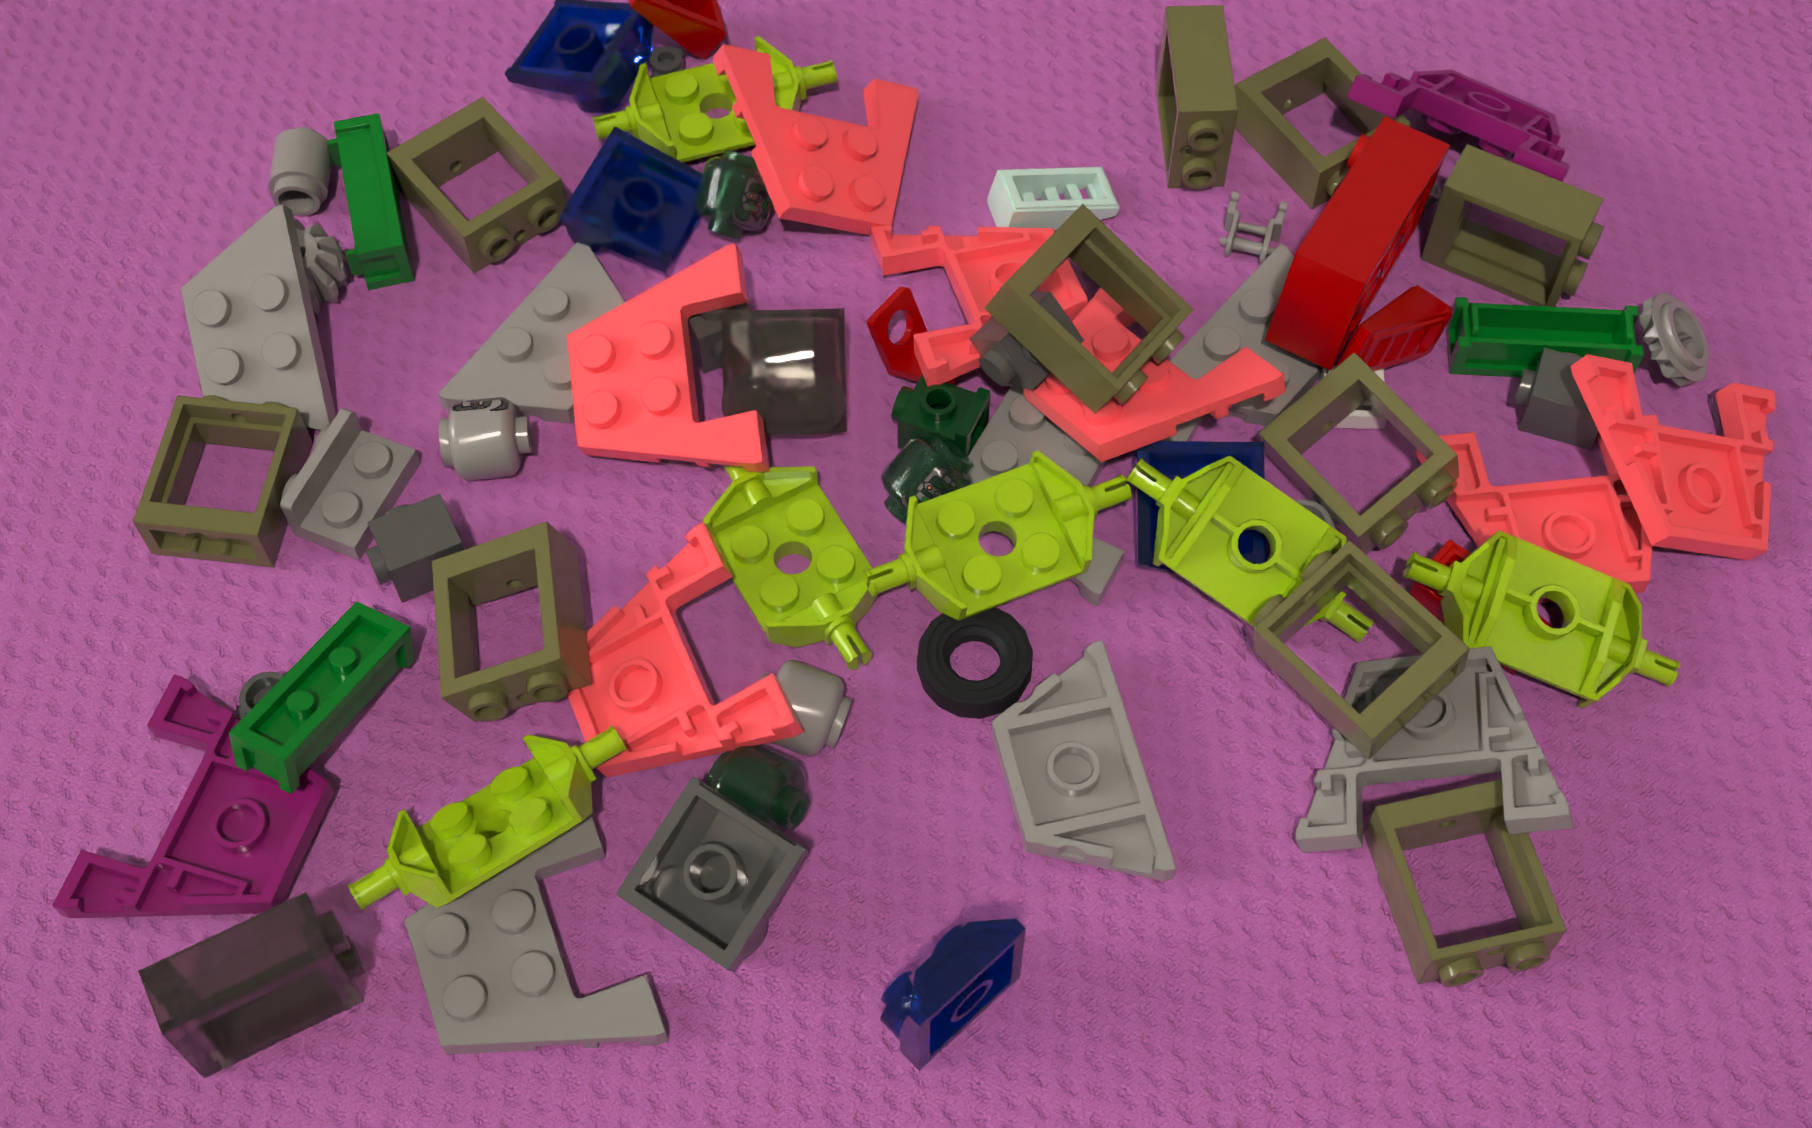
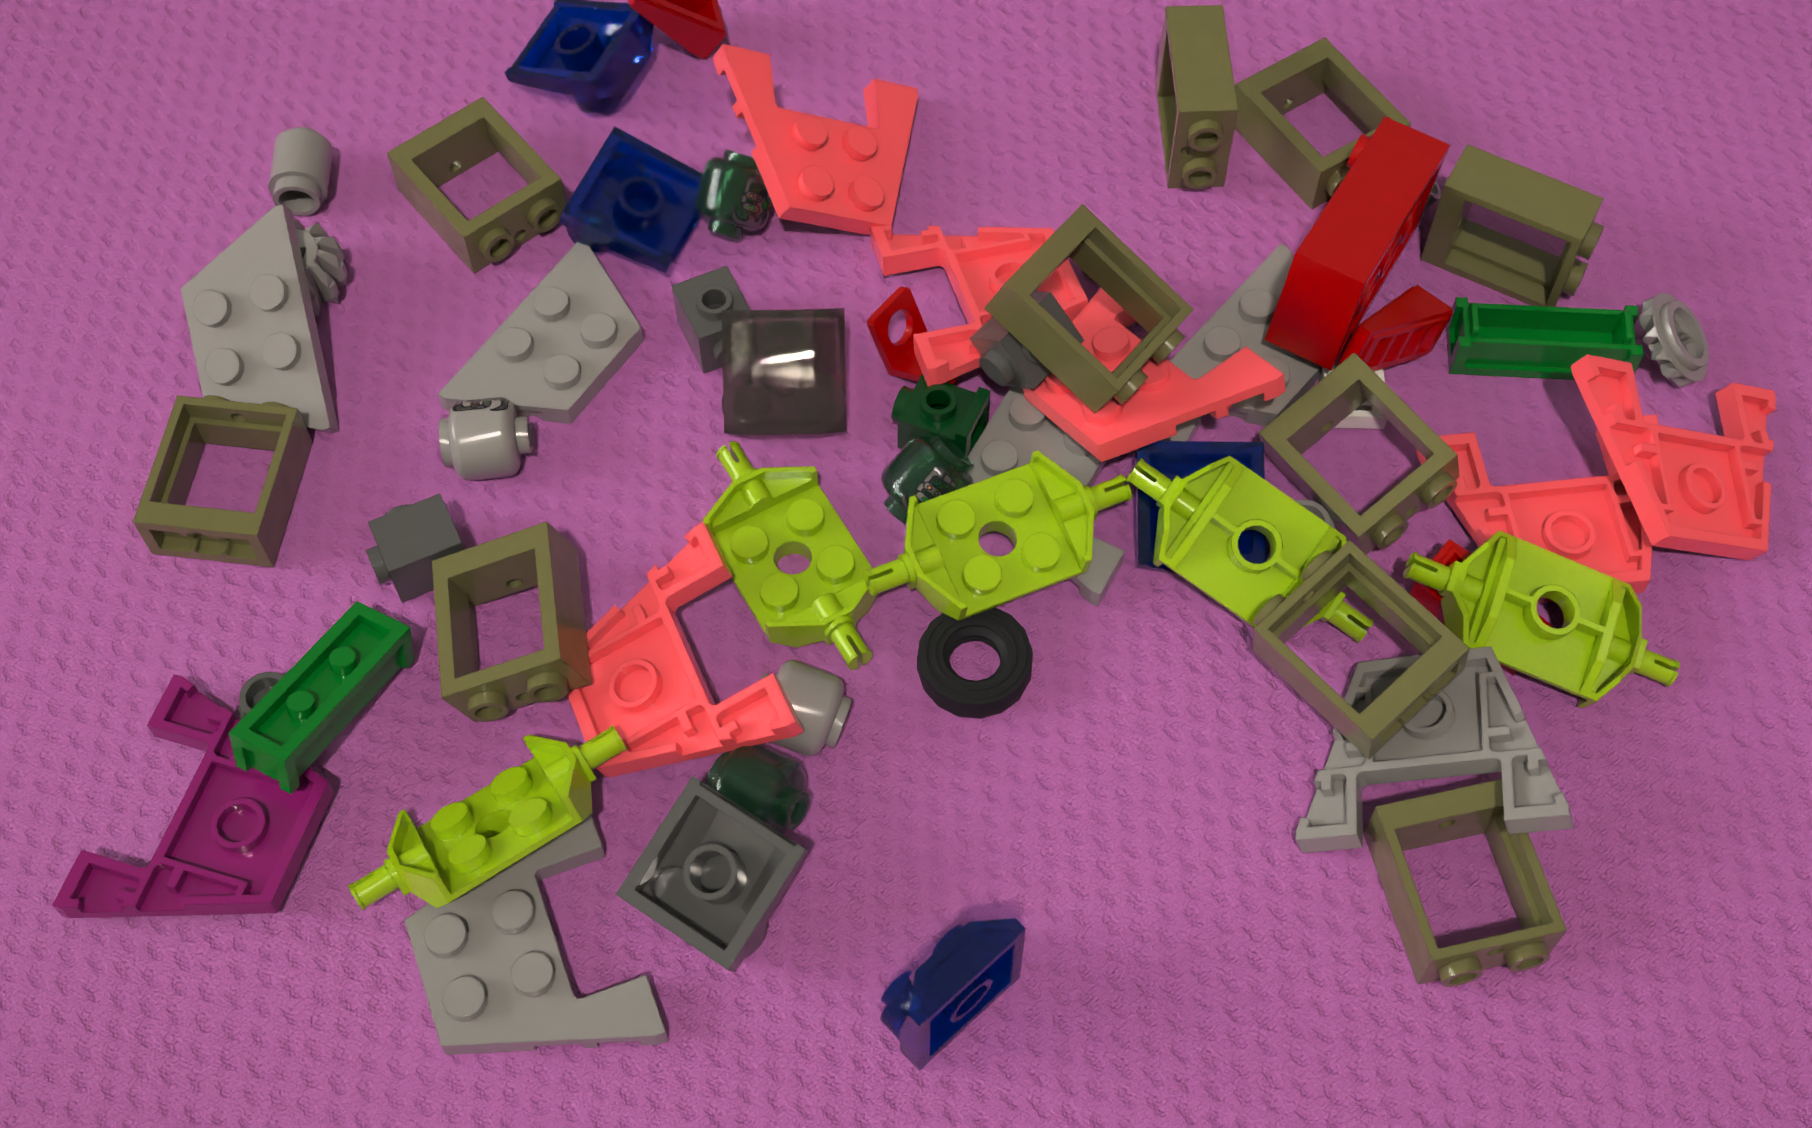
(254, 984): clear smoke window -> none
(345, 485): light grey bracket -> none
(373, 202): green container -> none
(638, 375): coral wing -> none
(666, 60): dark grey piece -> none
(672, 107): lime plate -> none
(1016, 190): light aqua slope -> none
(1080, 774): light grey wing -> none
(1232, 224): light grey piece -> none
(1465, 104): magenta wing -> none
(1554, 402): dark grey brick -> none

